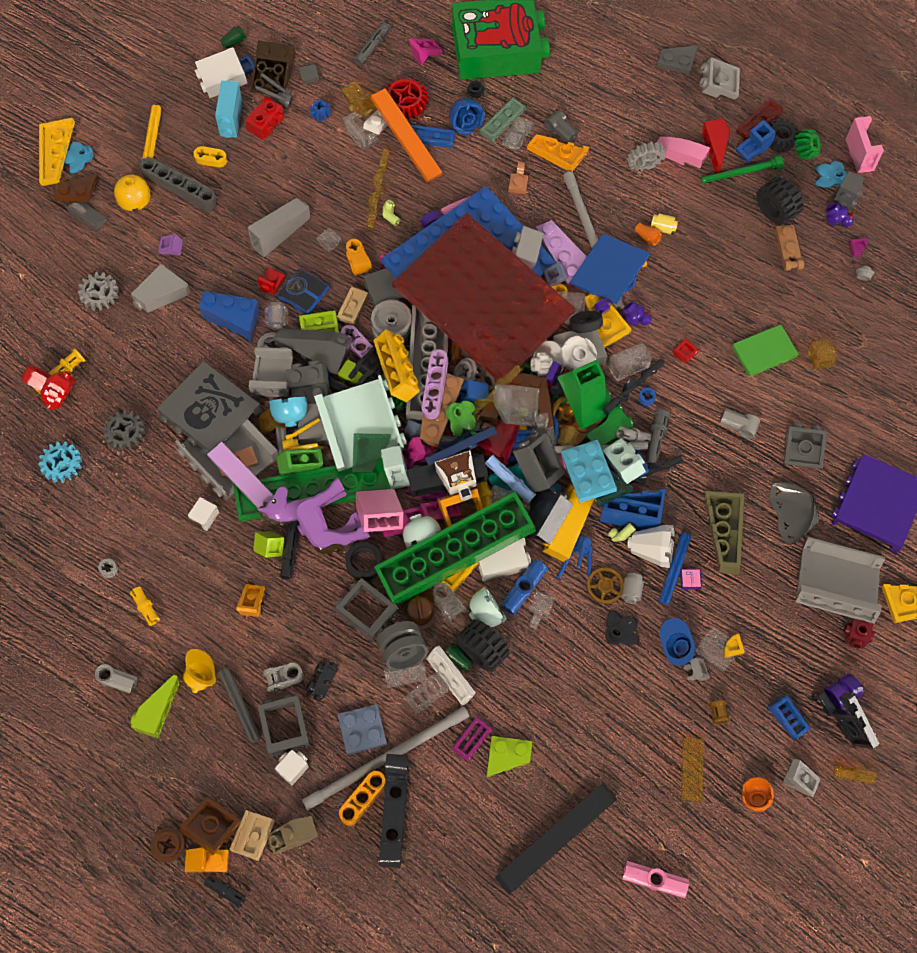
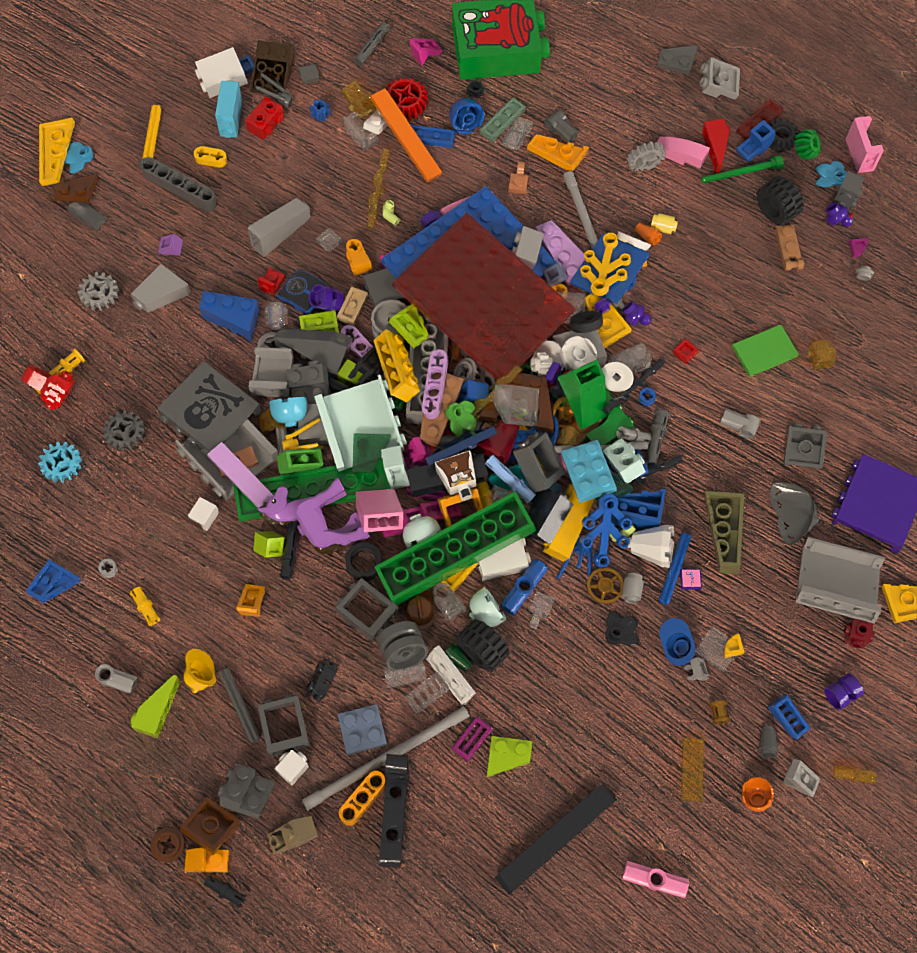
(51, 582): none -> blue wing
(132, 192): yellow cylinder -> none
(233, 37): dark green cone -> none
(245, 791): none -> dark grey plate
(252, 835): tan plate -> none
(282, 678): light grey piece -> none
(326, 298): none -> dark purple wheel
(410, 325): none -> lime wing
(412, 429): sand blue brick -> none
(542, 424): clear plate -> none
(604, 528): none -> blue plant
(606, 267): none -> yellow plant
(615, 383): none -> white piece
(633, 241): none -> white tile
(768, 743): none -> dark grey cone
(851, 721): black wing -> none

